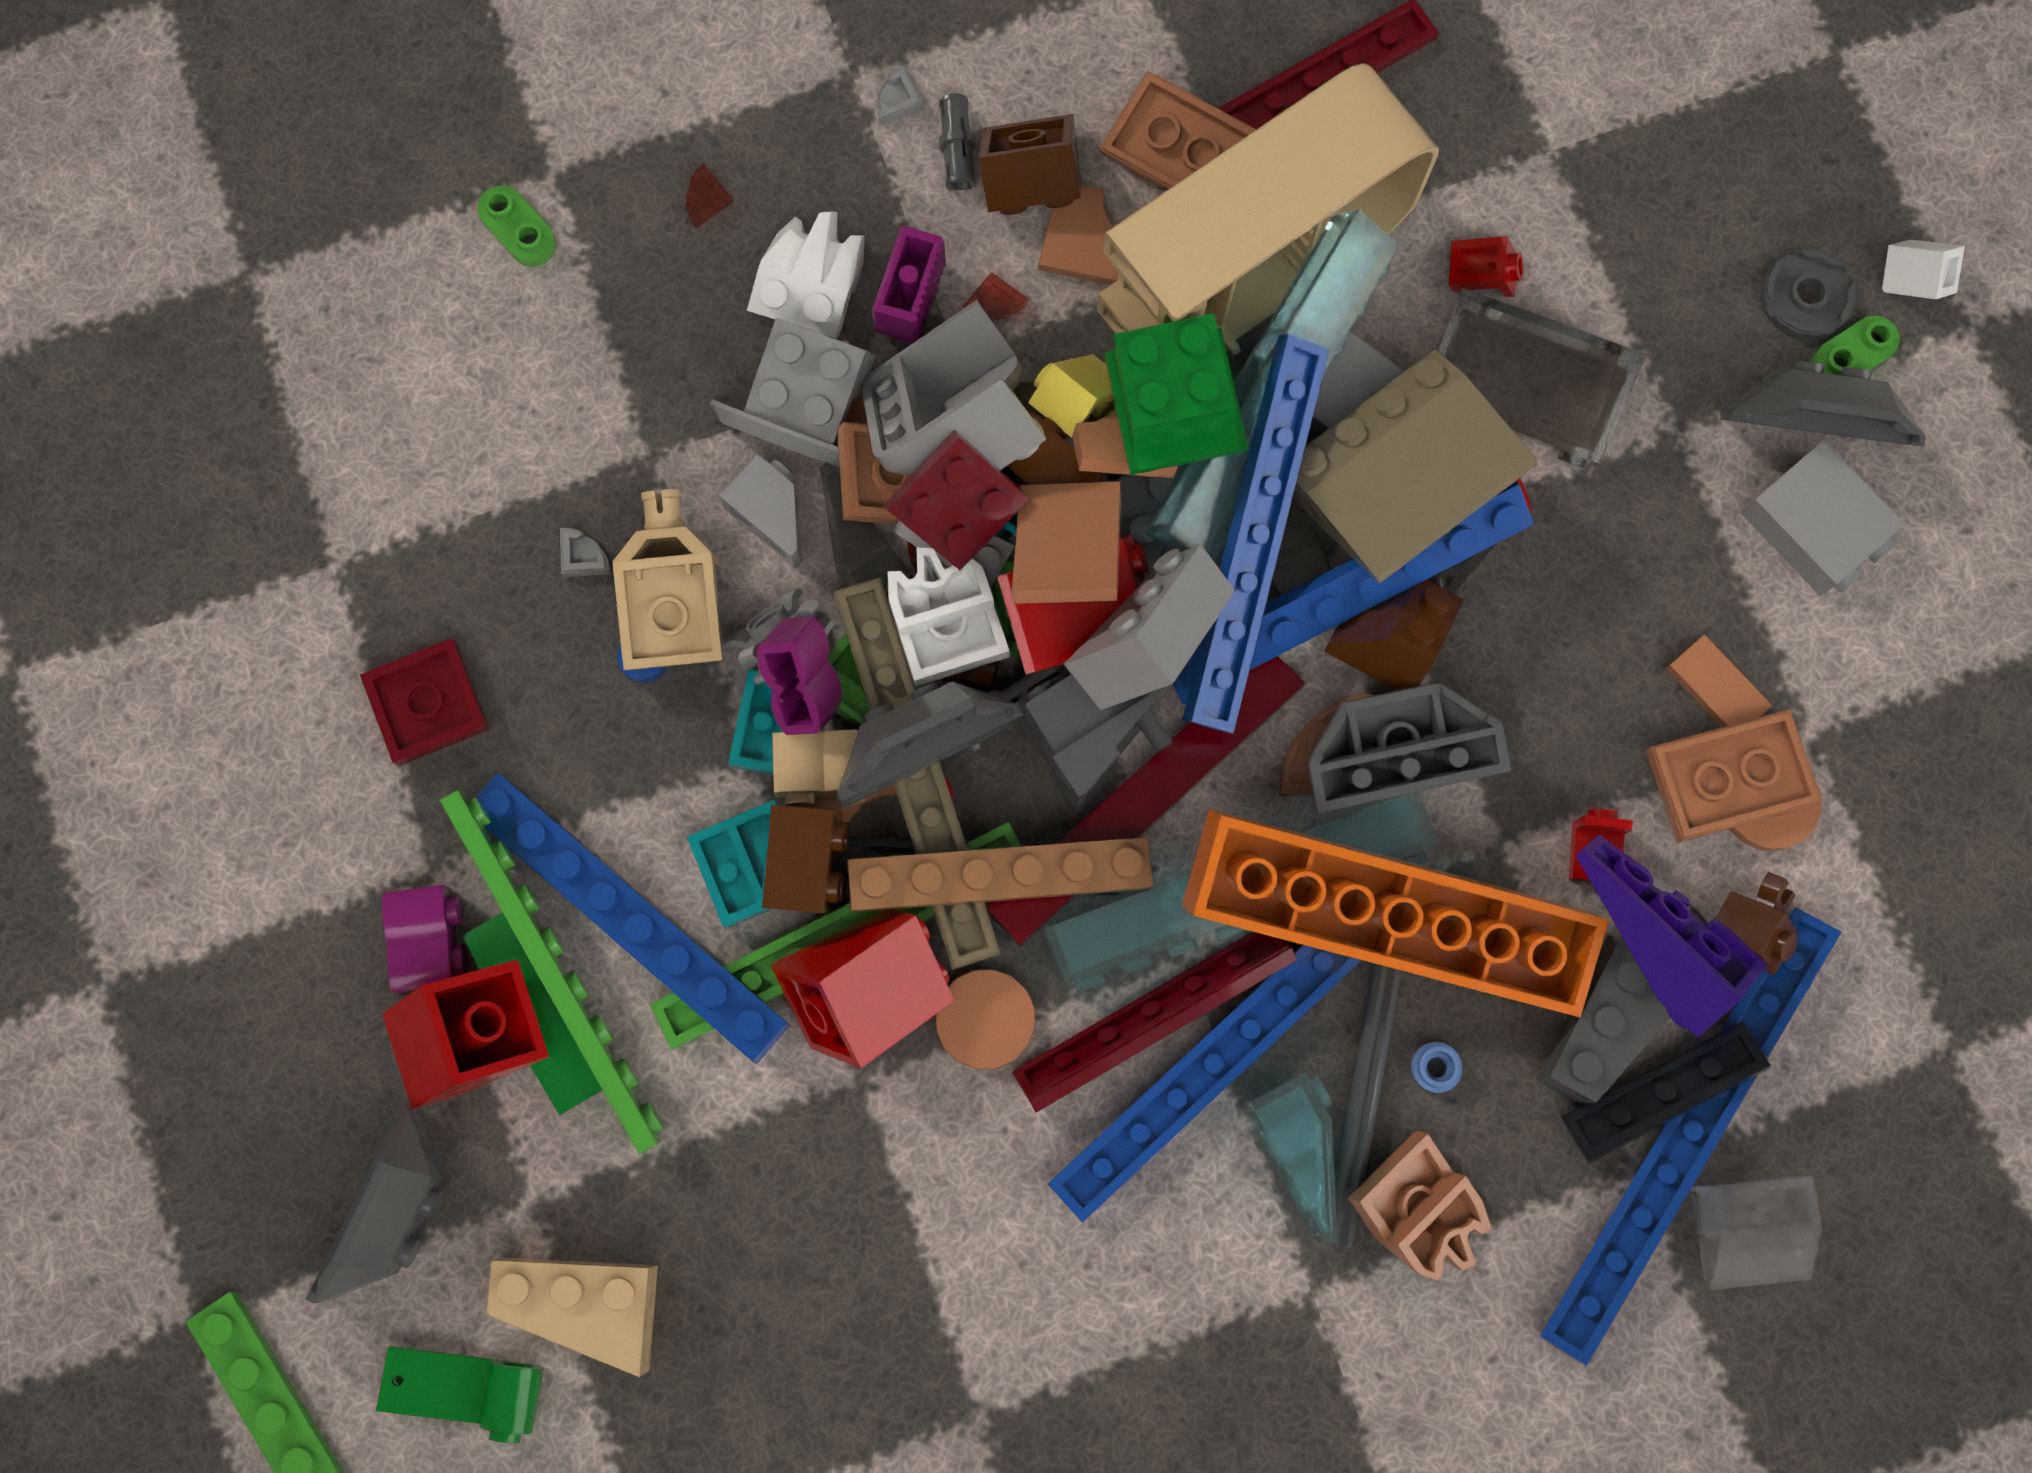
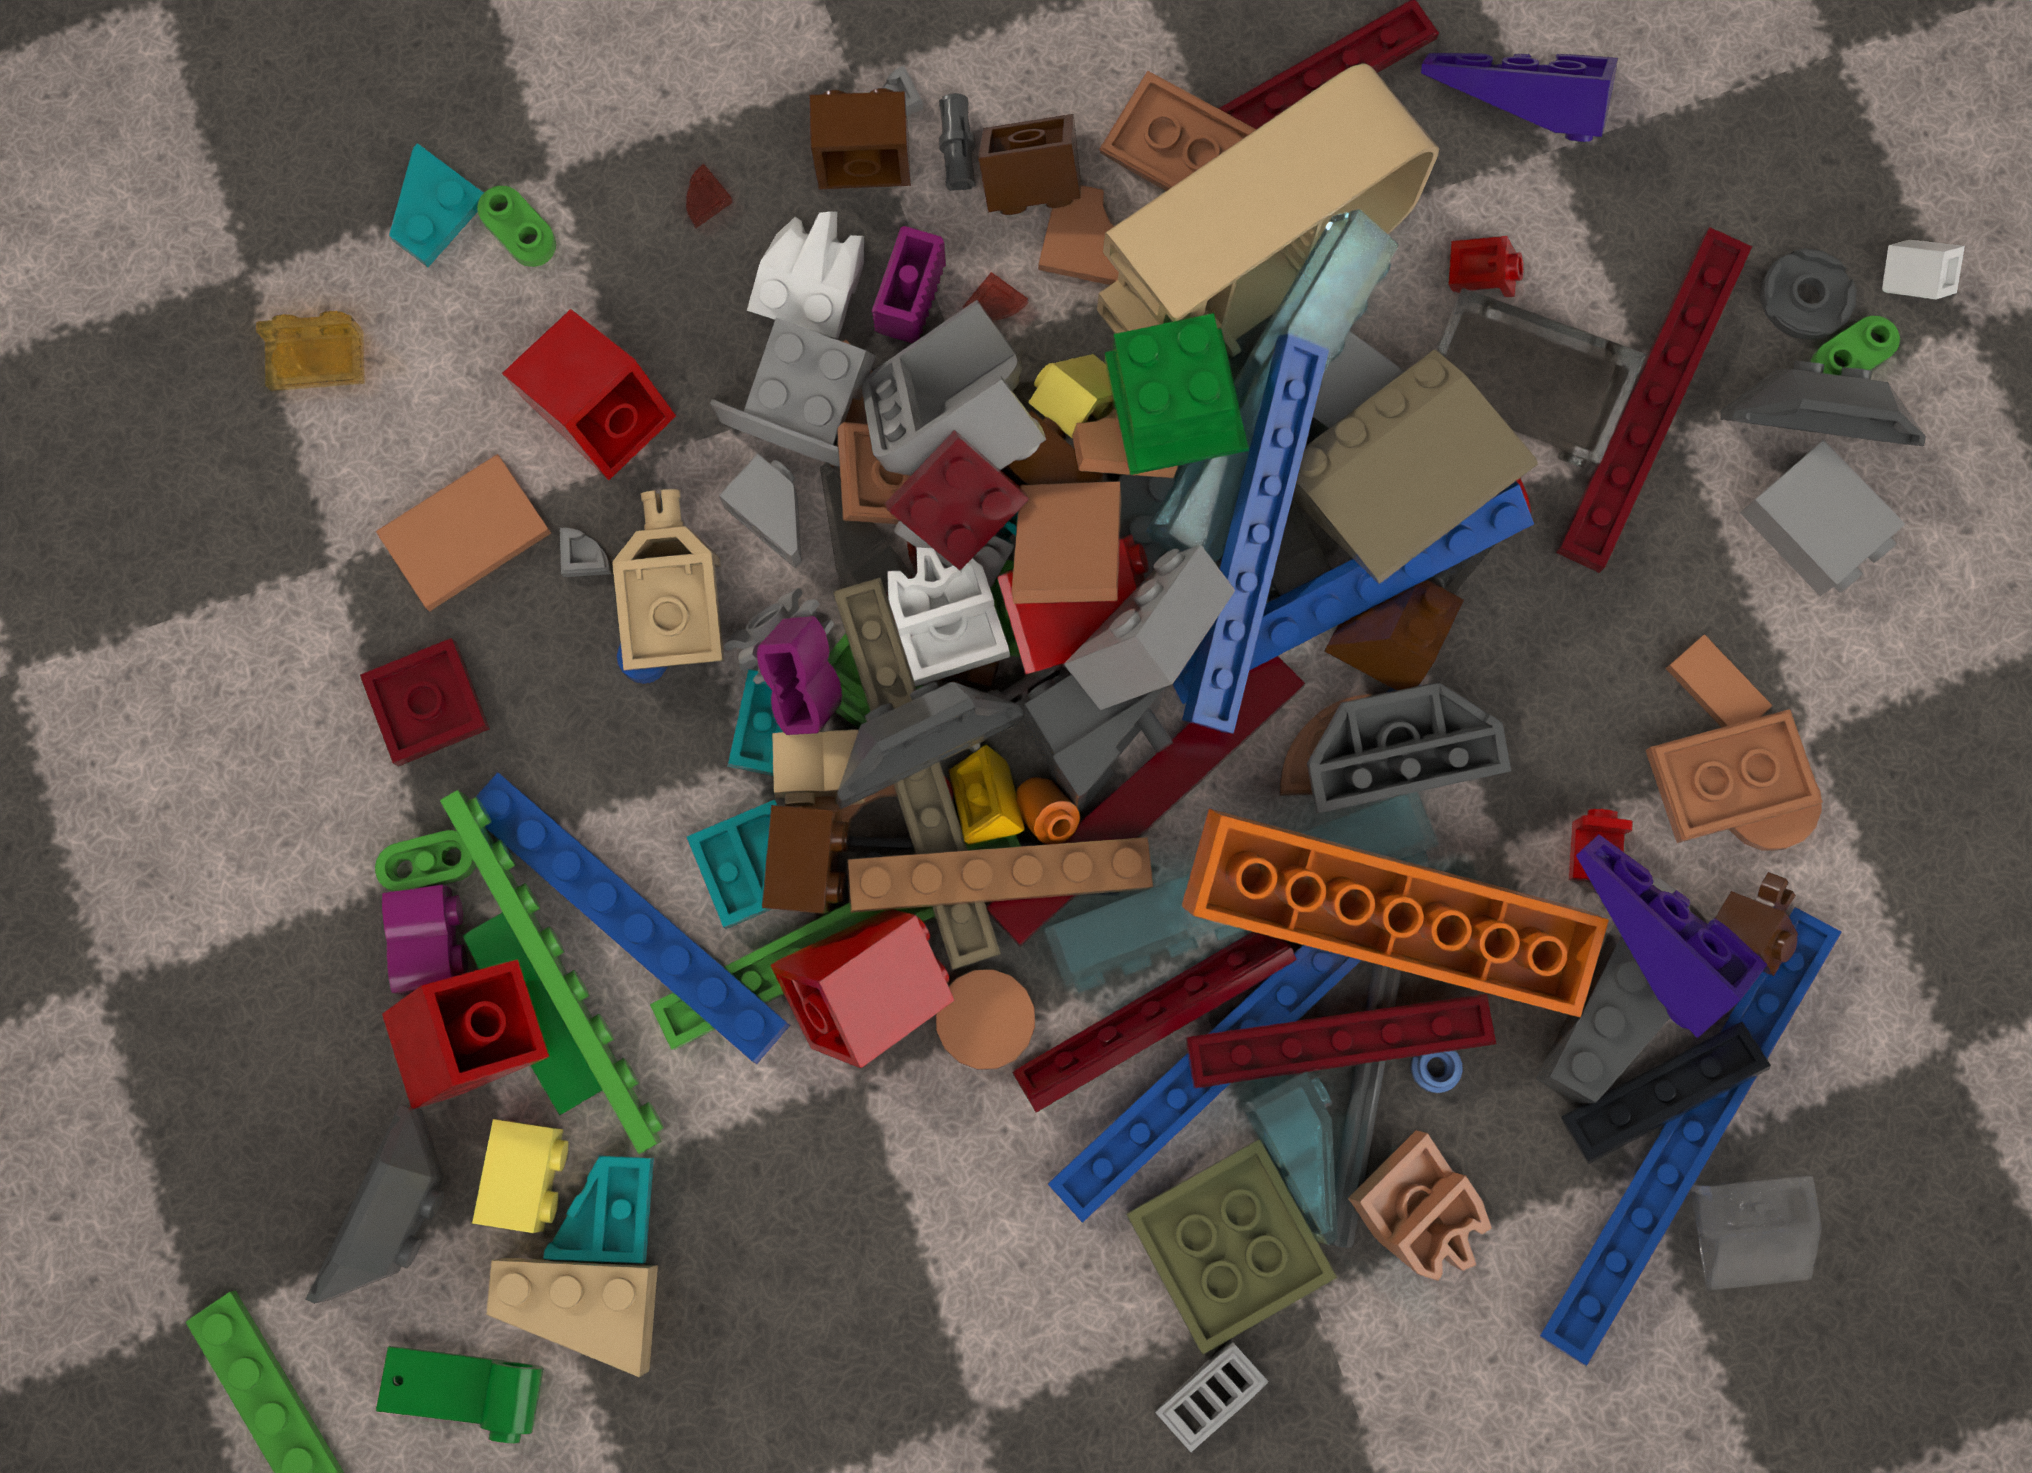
(312, 351): none -> clear yellow bracket
(427, 859): none -> bright green plate
(431, 206): none -> teal wing
(463, 532): none -> nougat tile
(520, 1176): none -> light yellow brick
(590, 393): none -> red slope
(608, 1215): none -> teal wing
(860, 139): none -> reddish brown brick
(985, 797): none -> yellow slope
(1047, 810): none -> orange brick
(1231, 1246): none -> olive plate
(1239, 1397): none -> light grey slope
(1340, 1041): none -> dark red tile
(1561, 97): none -> dark purple wedge
(1654, 400): none -> dark red plate

